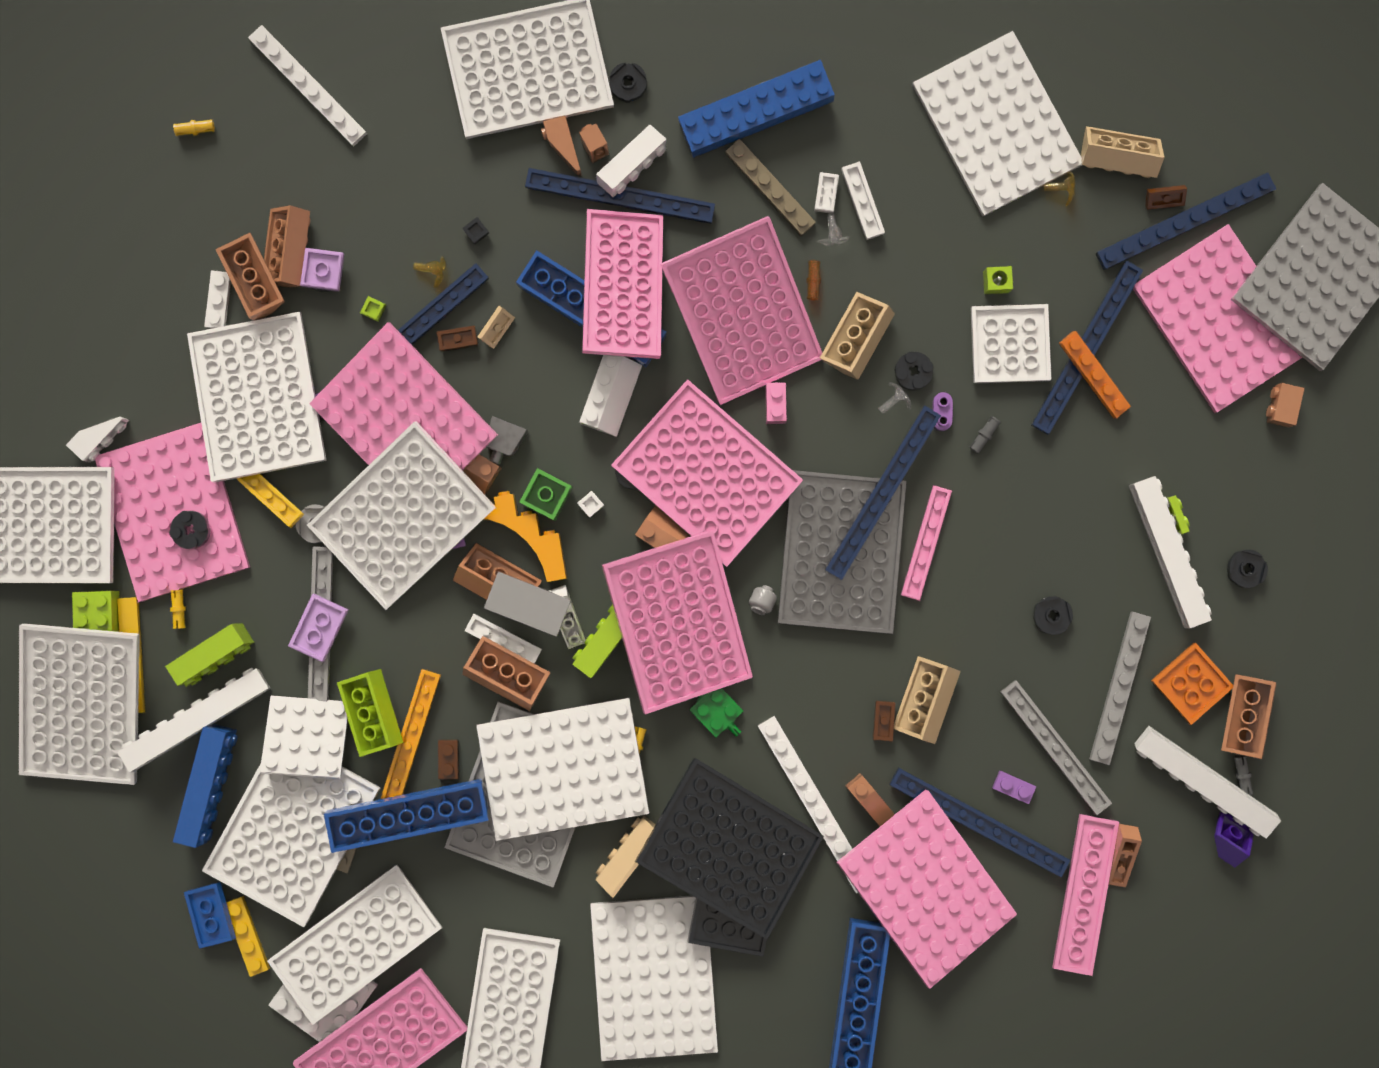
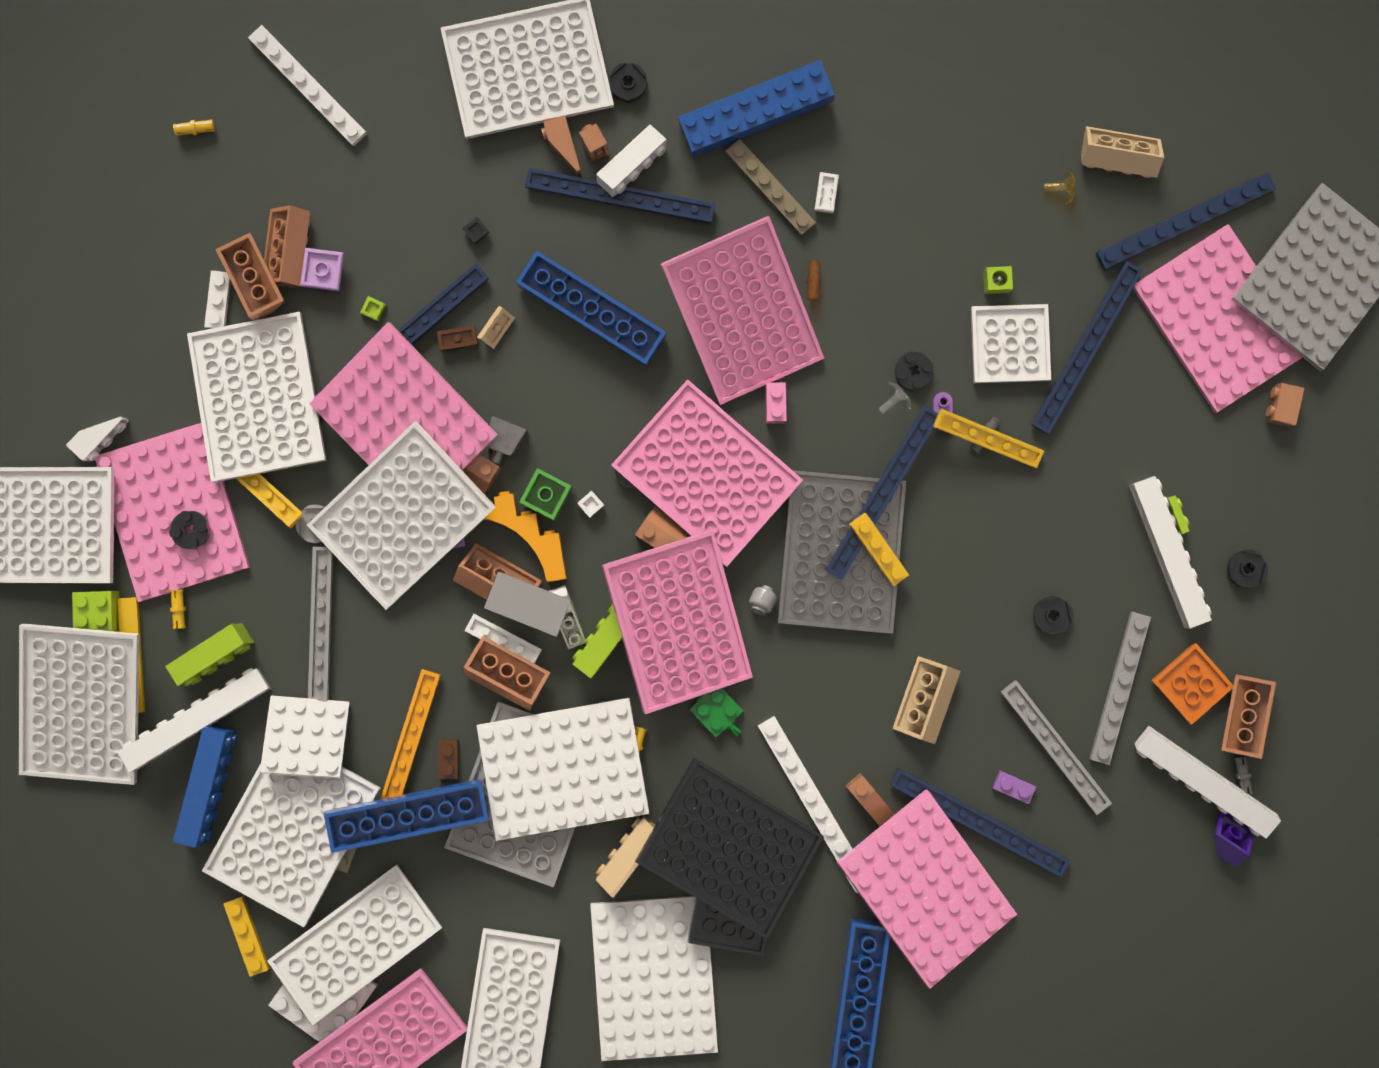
(209, 915): blue plate -> none
(318, 627): lavender tile -> none
(370, 712): lime brick -> none
(433, 267): clear yellow plant -> none
(610, 394): white slope -> none
(623, 284): bright pink plate -> none
(834, 235): clear plant -> none
(857, 335): tan slope -> none
(862, 200): white plate -> none
(878, 549): none -> yellow plate
(884, 720): reddish brown plate -> none
(926, 543): bright pink tile -> none
(988, 438): none -> yellow tile
(997, 123): white plate -> none
(1085, 894): bright pink plate -> none
(1094, 374): orange plate -> none
(1125, 854): nougat slope -> none
(1166, 197): reddish brown plate -> none

